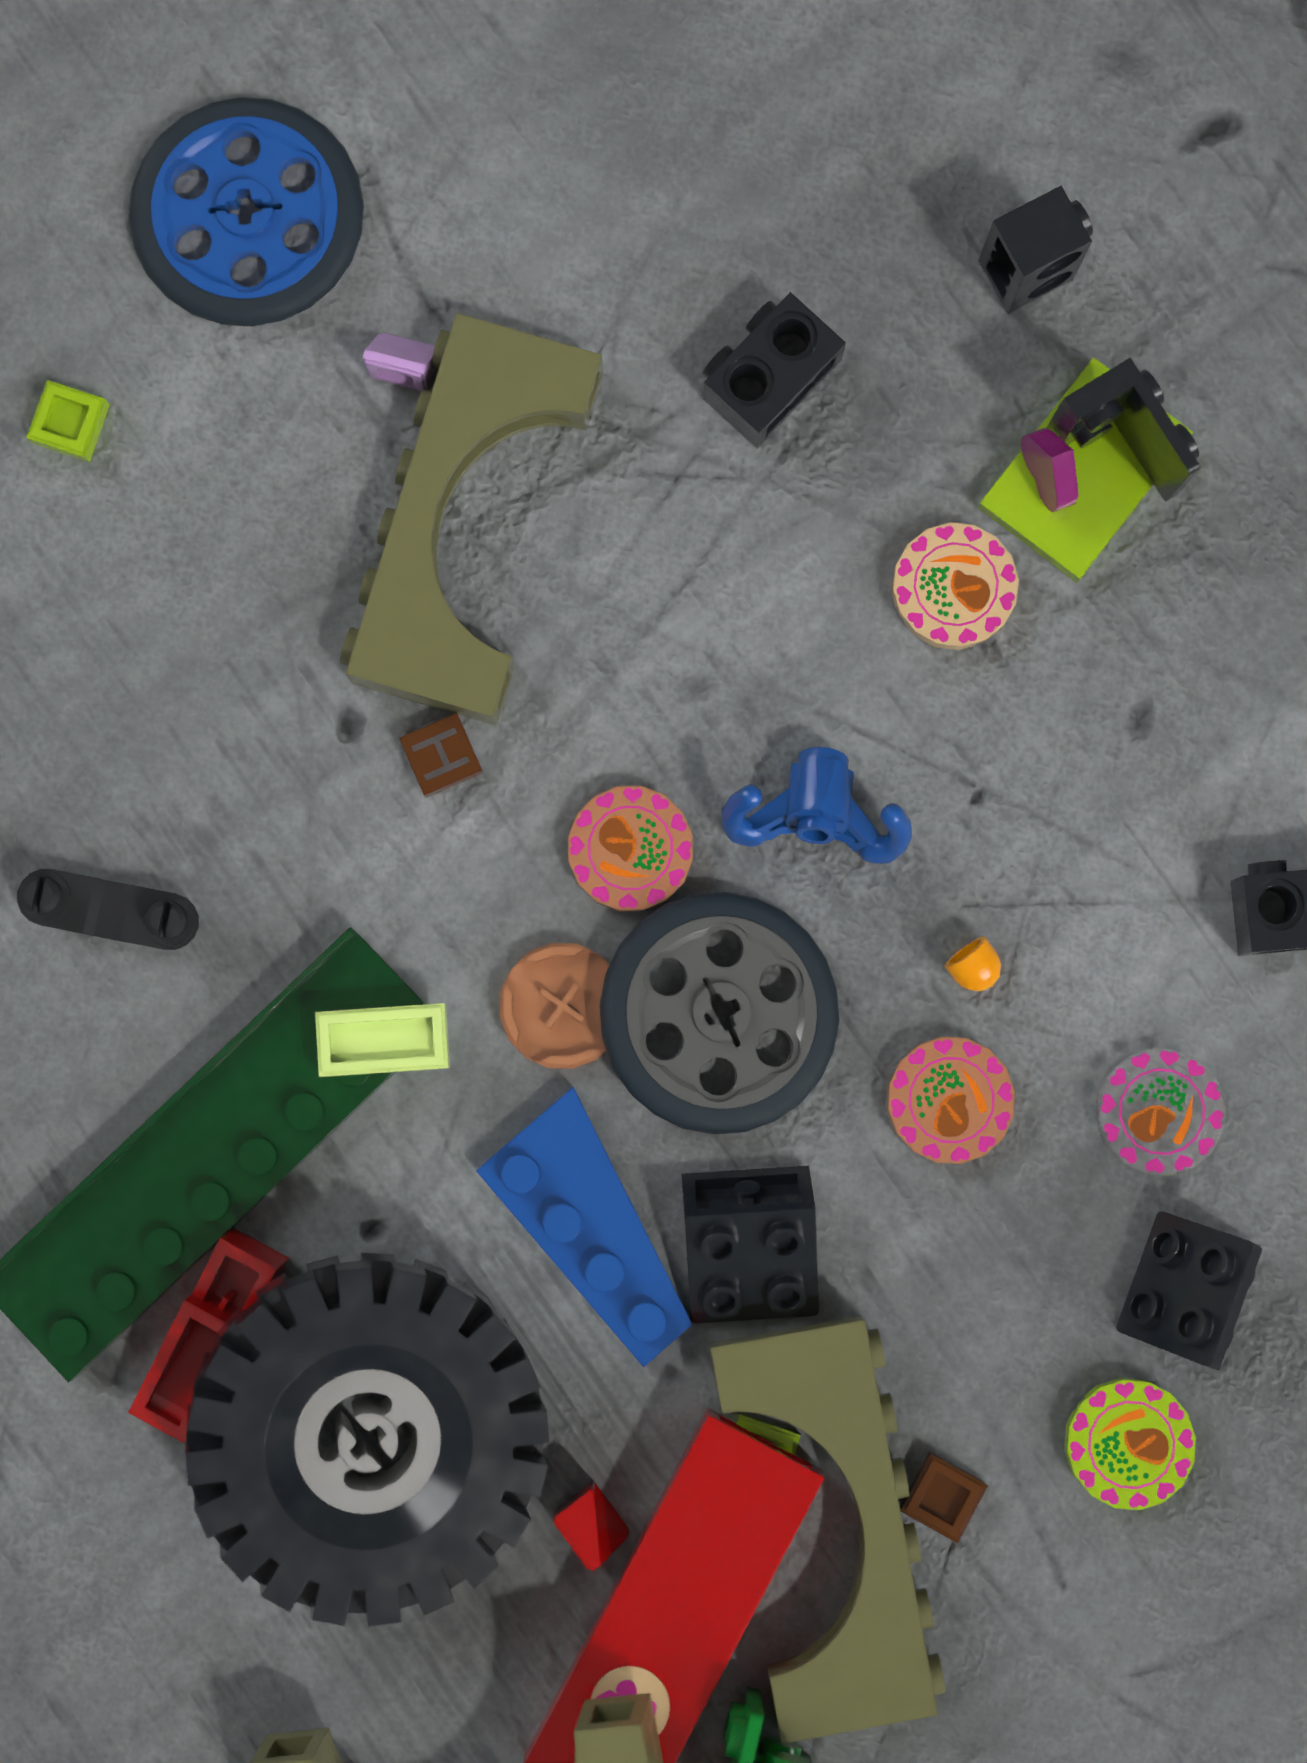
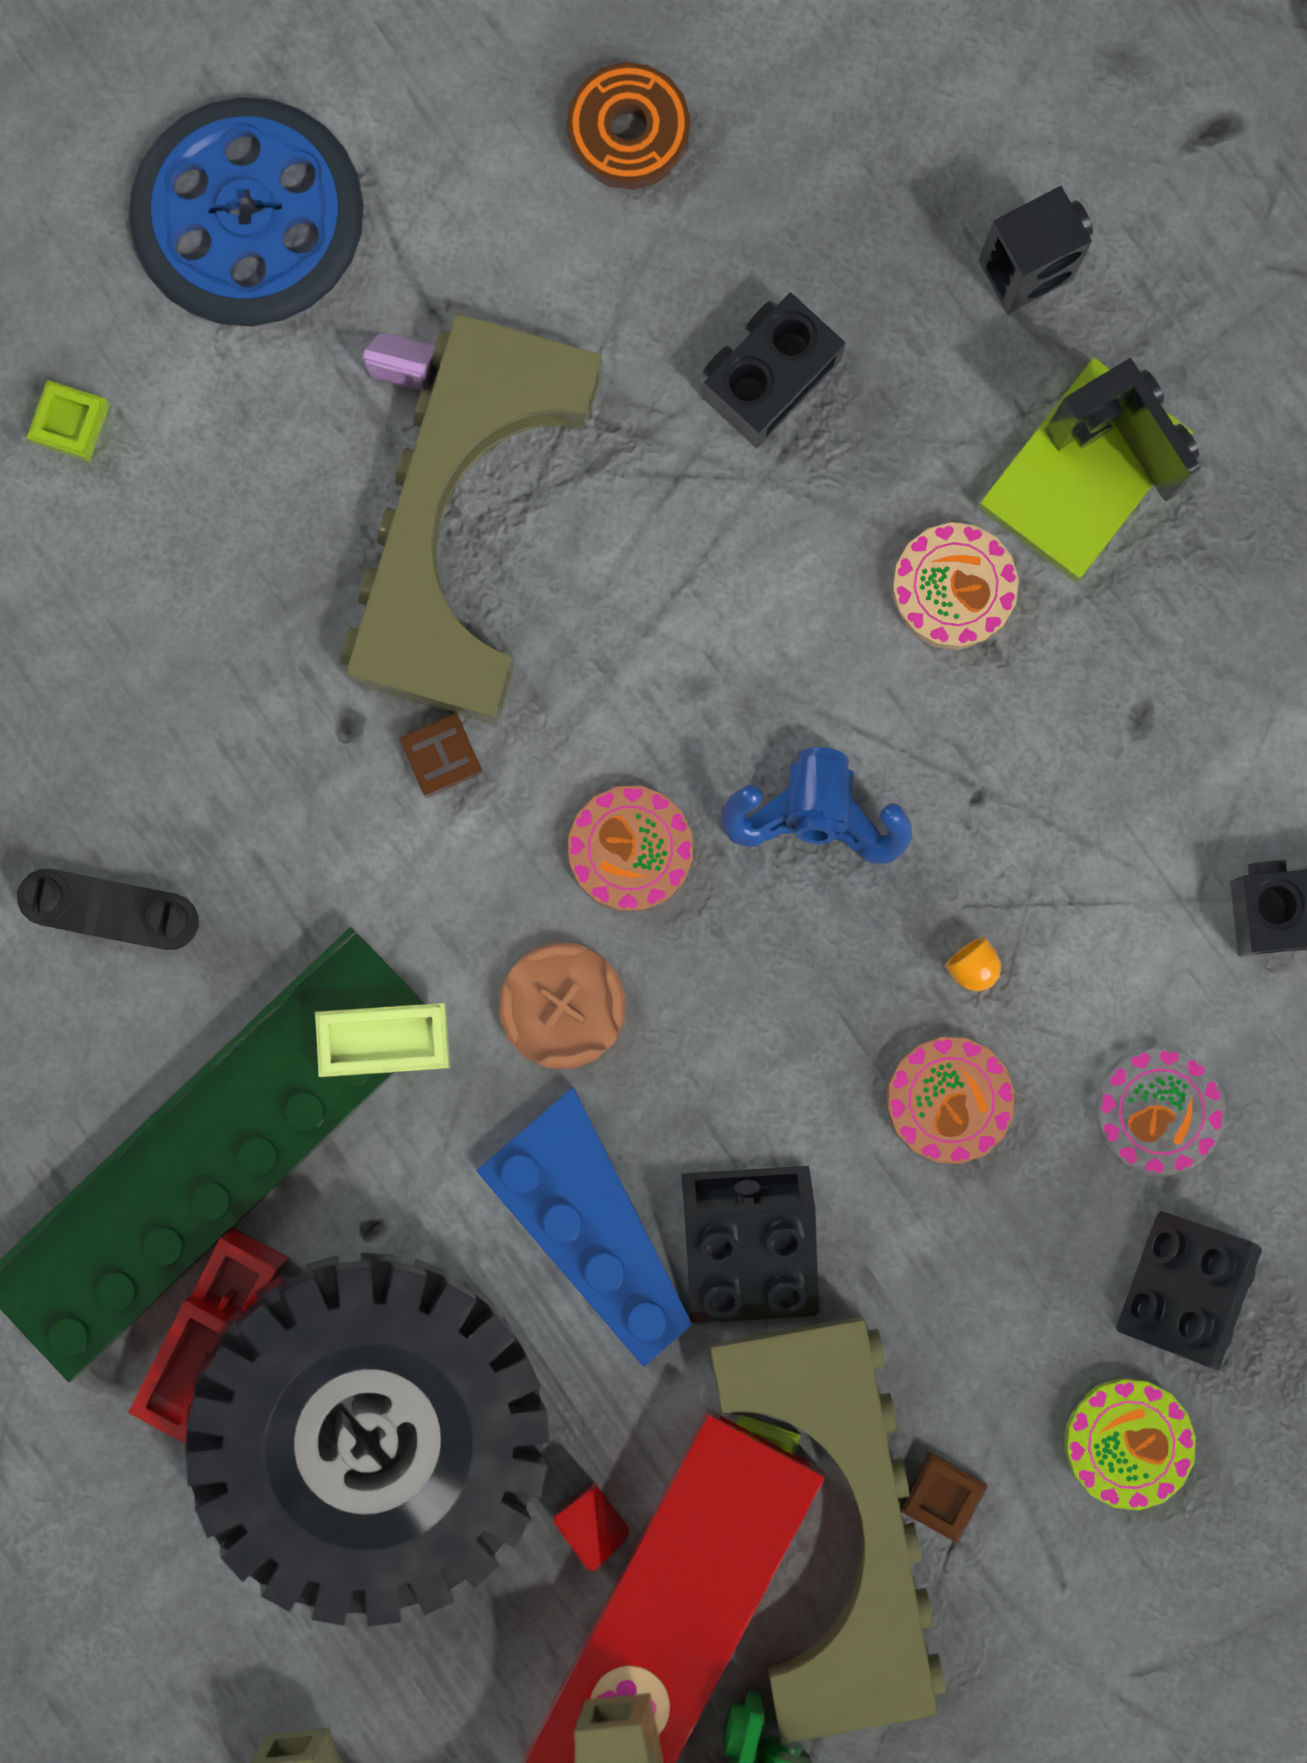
(637, 91): none -> reddish brown tile
(673, 1085): wedge -> none
(1052, 467): magenta tile -> none

